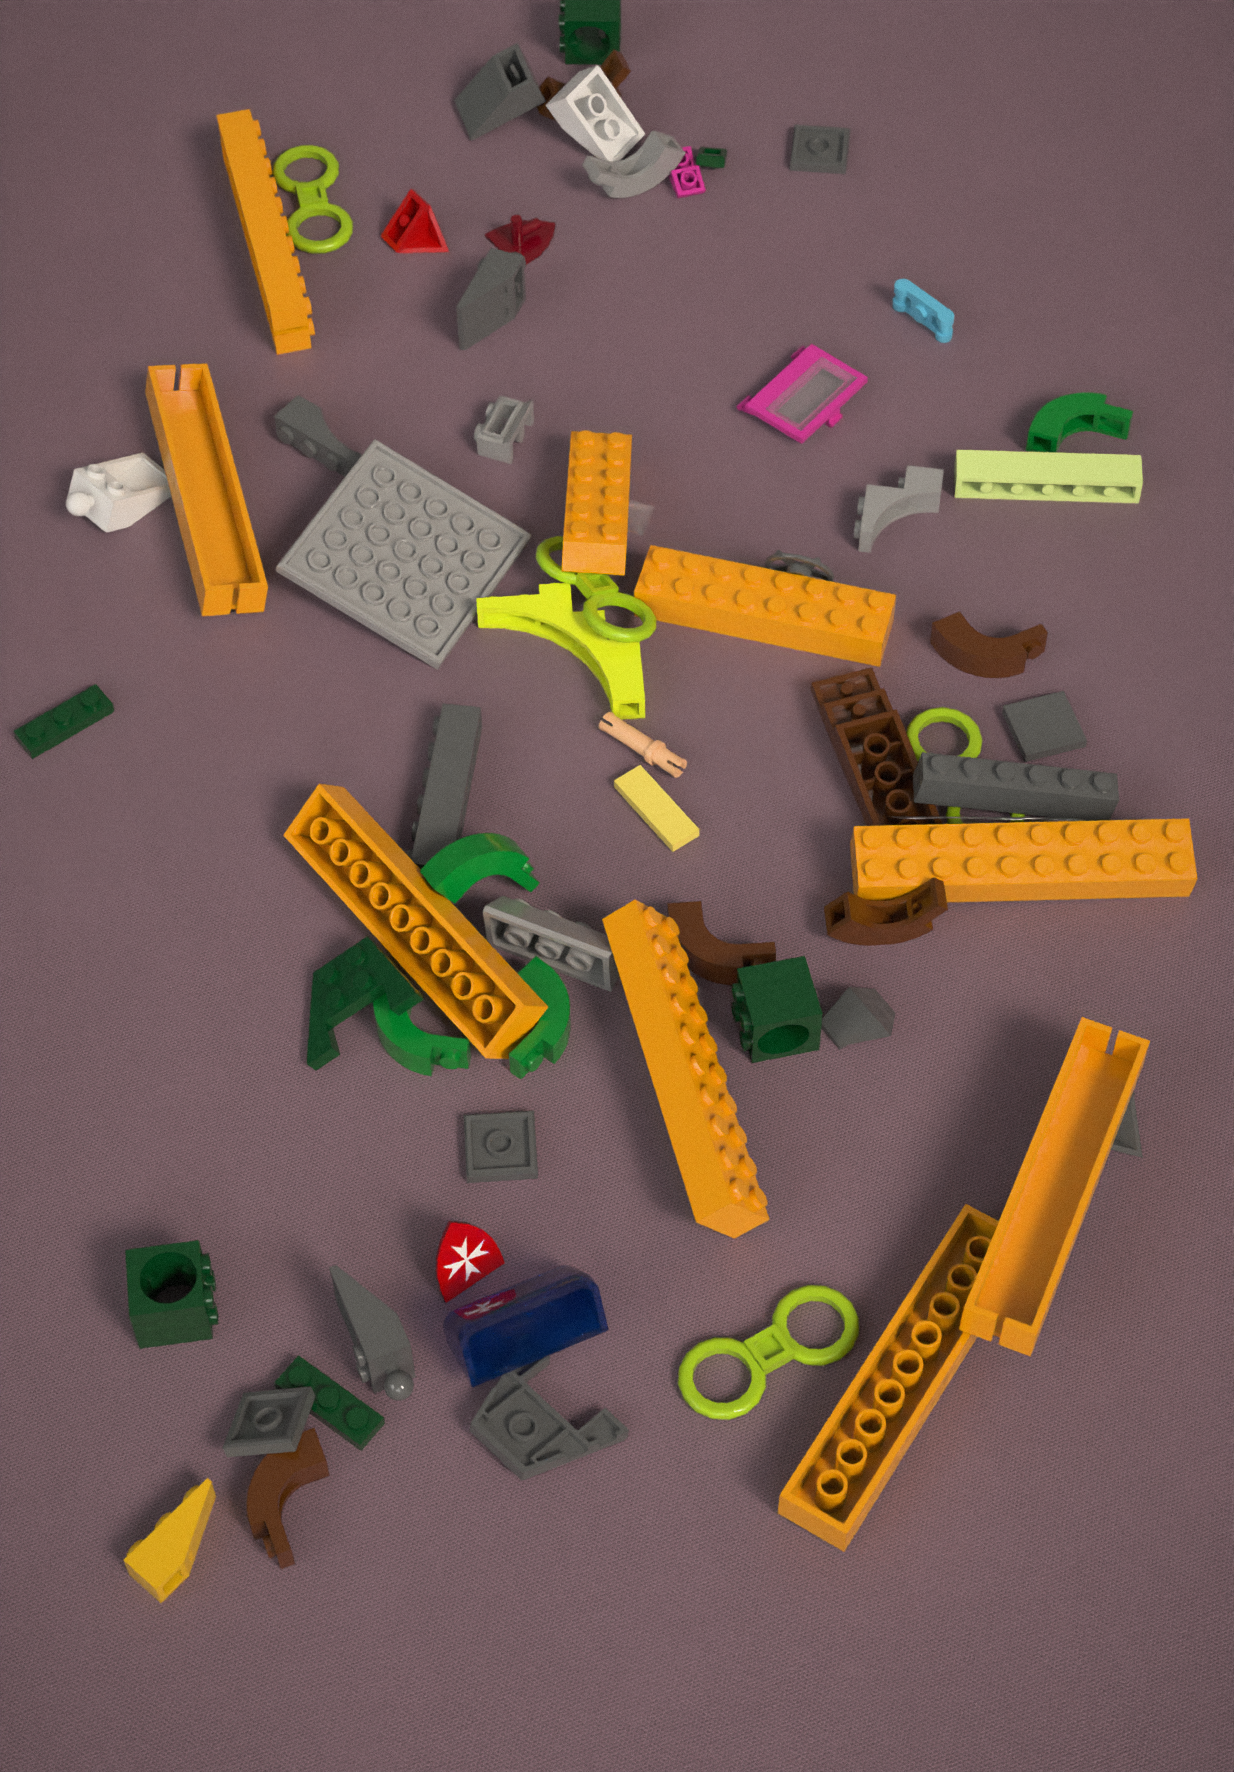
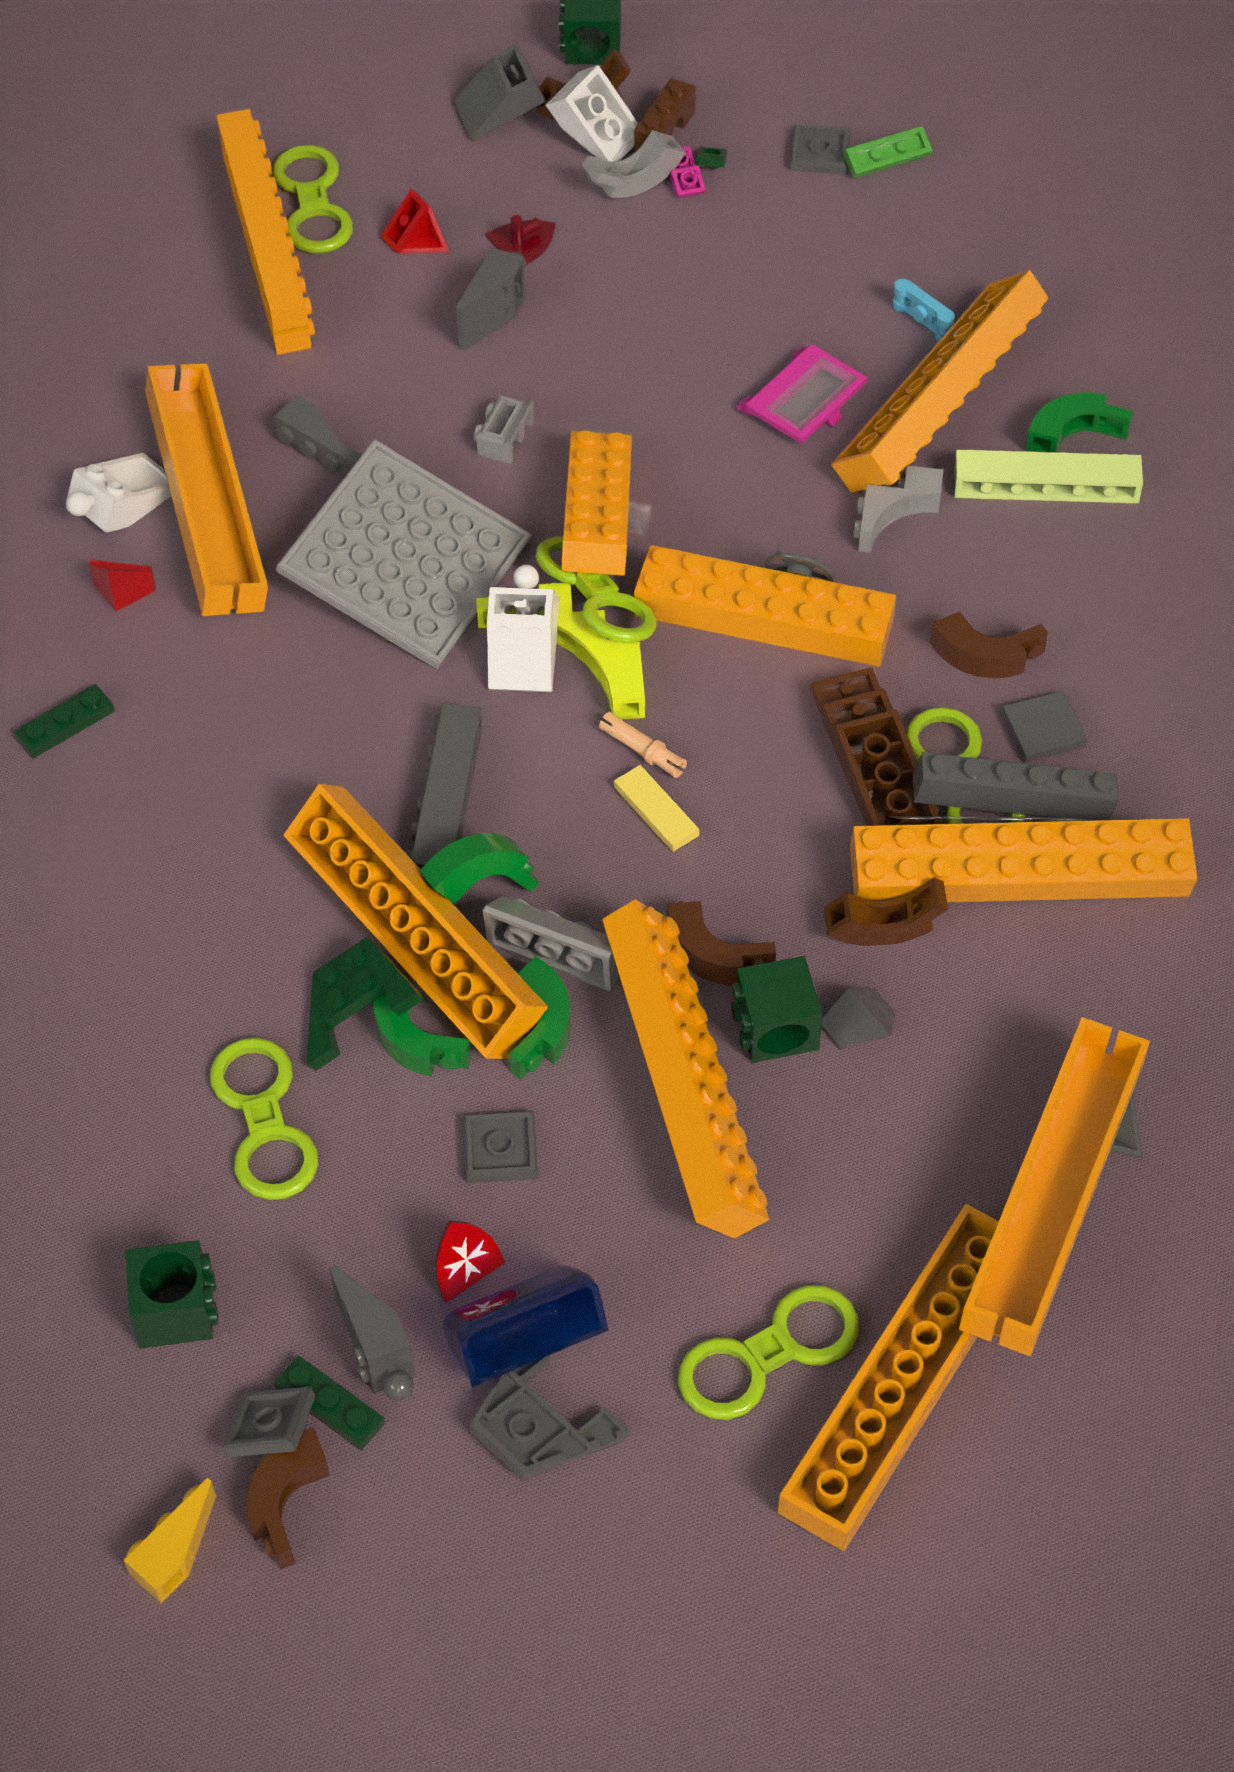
(122, 582): none -> red slope
(263, 1119): none -> lime bar
(524, 642): none -> white slope
(670, 109): none -> reddish brown arch
(888, 152): none -> bright green plate
(940, 382): none -> light orange brick

